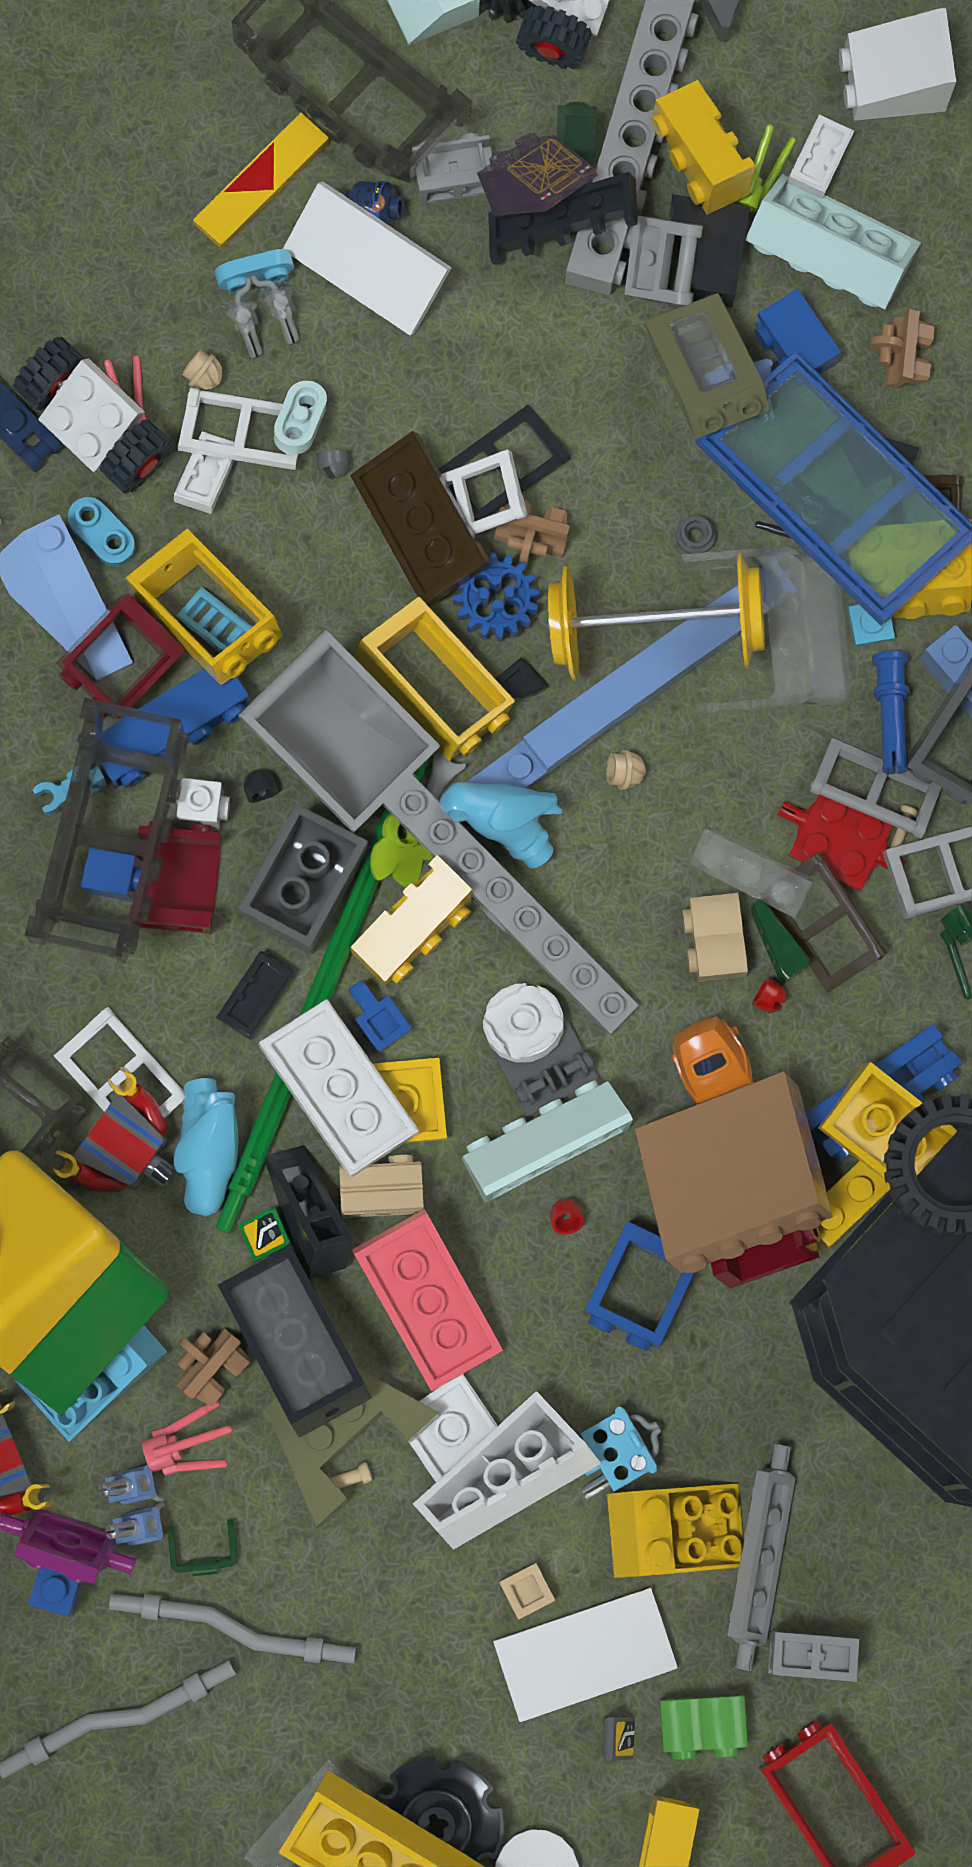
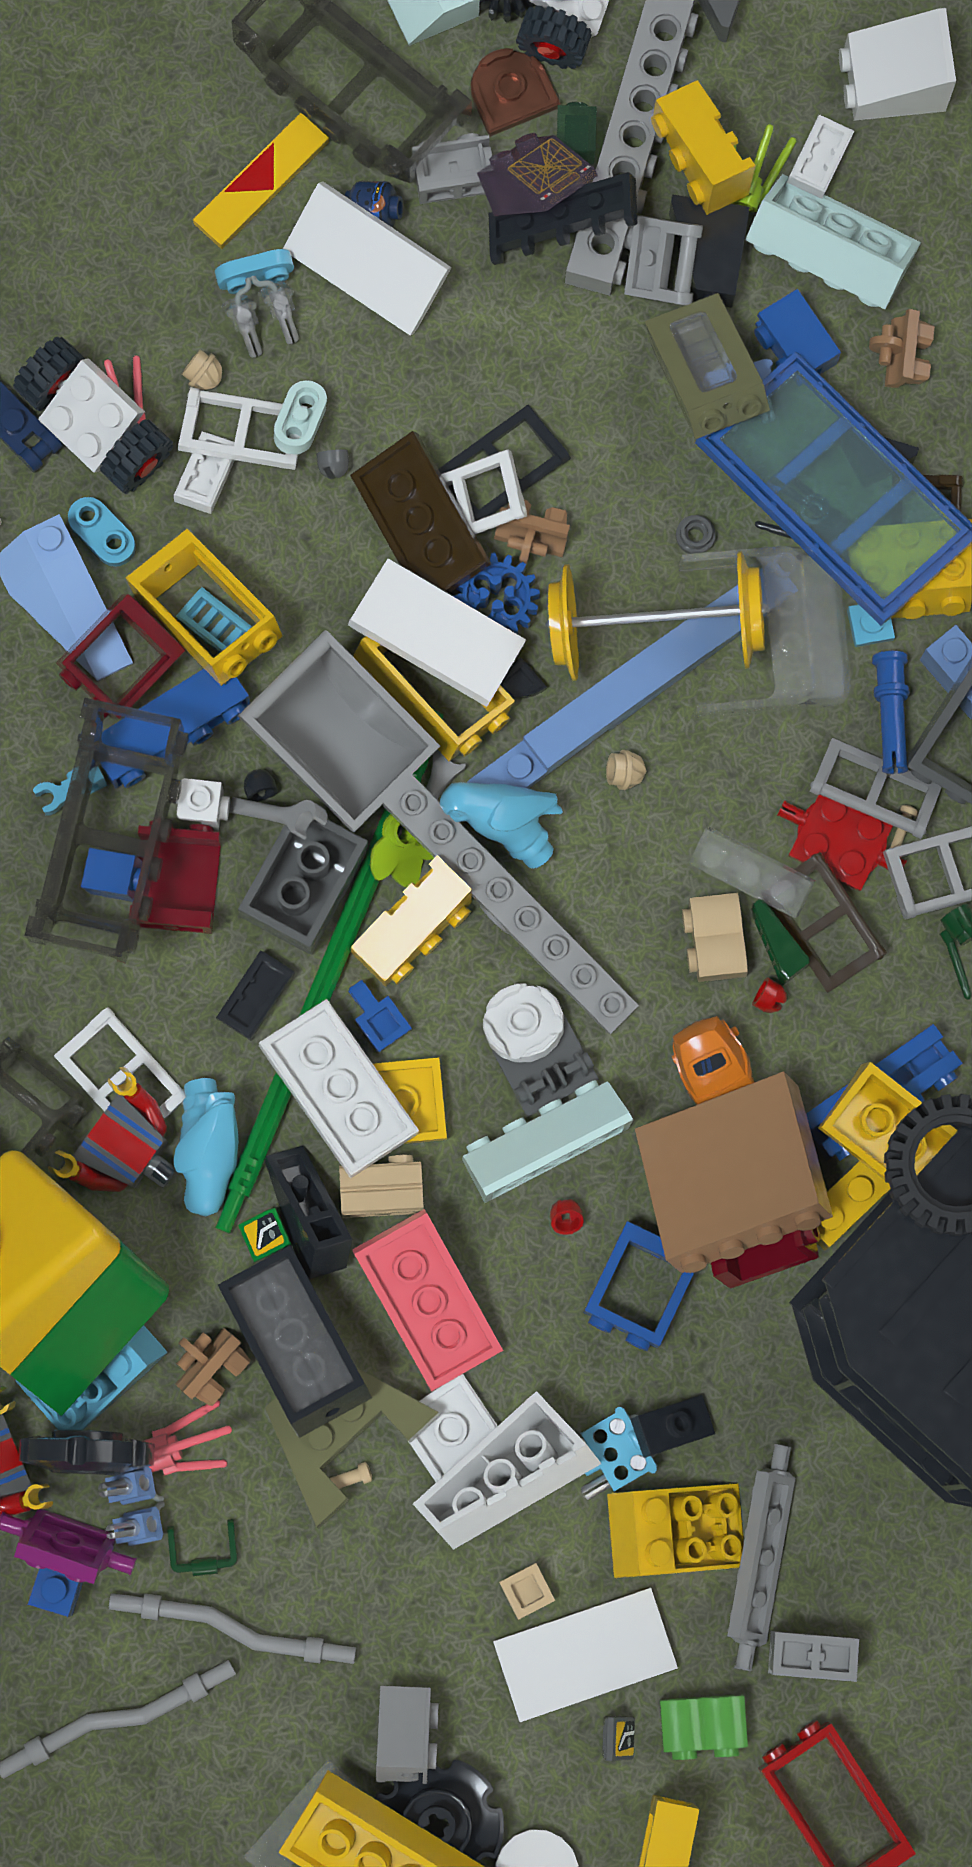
(86, 1452): none -> black piece
(294, 817): none -> light grey piece
(404, 1734): none -> light grey hinge
(436, 632): none -> white tile
(511, 90): none -> copper tile
(672, 1426): none -> black plate

